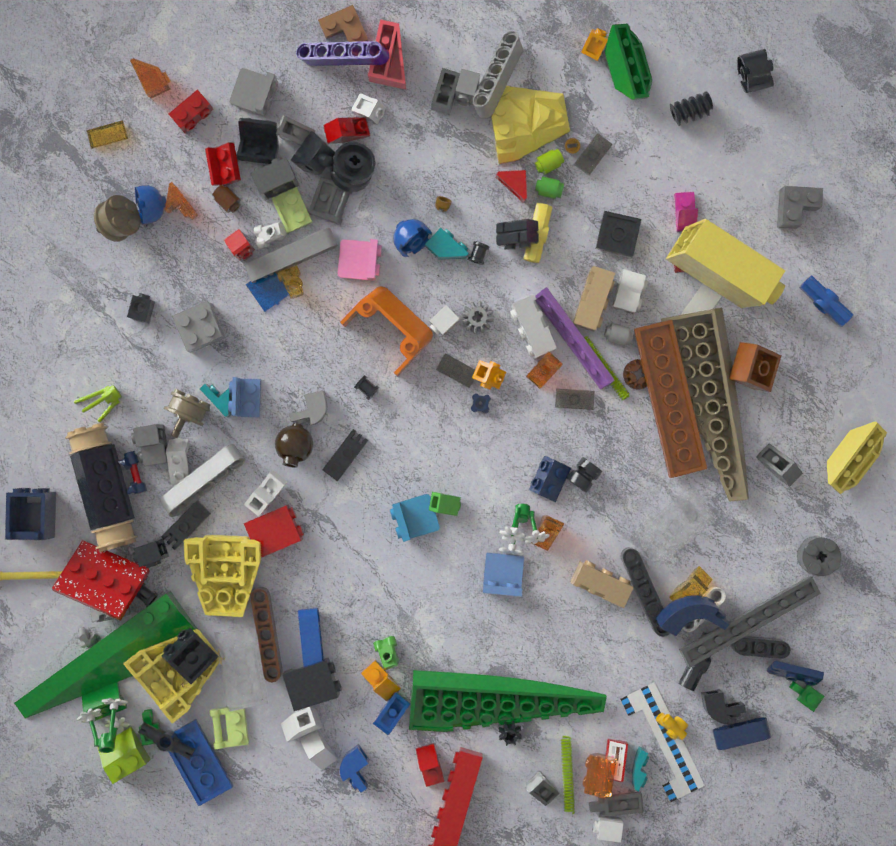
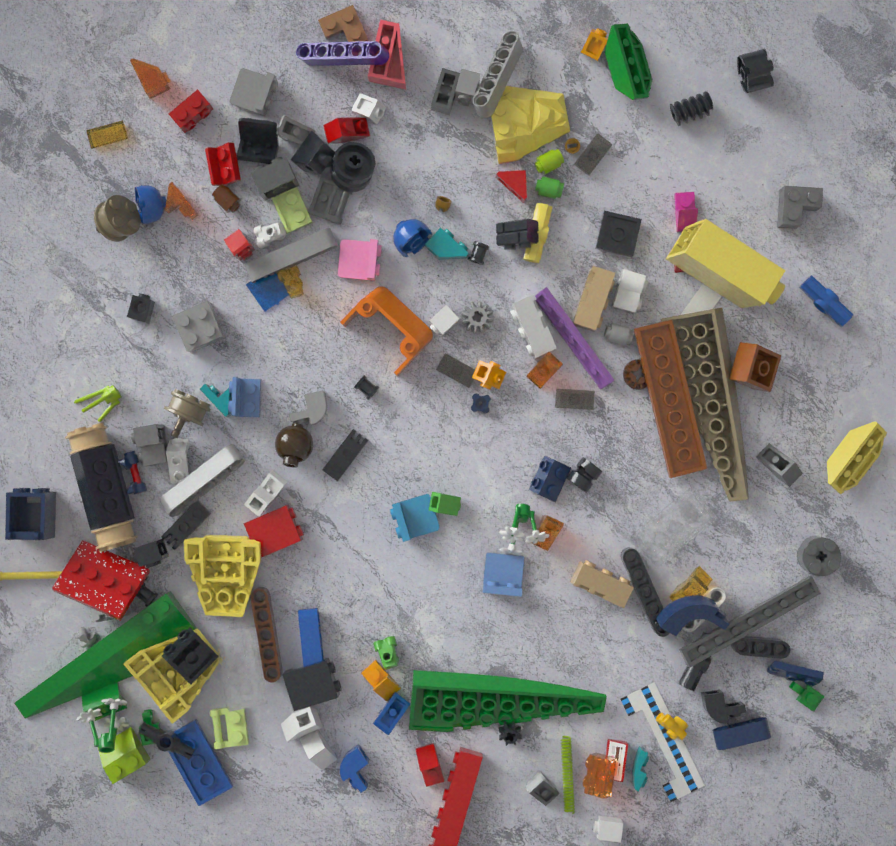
(618, 804): dark grey hinge -> none
(619, 387): lime piece -> none

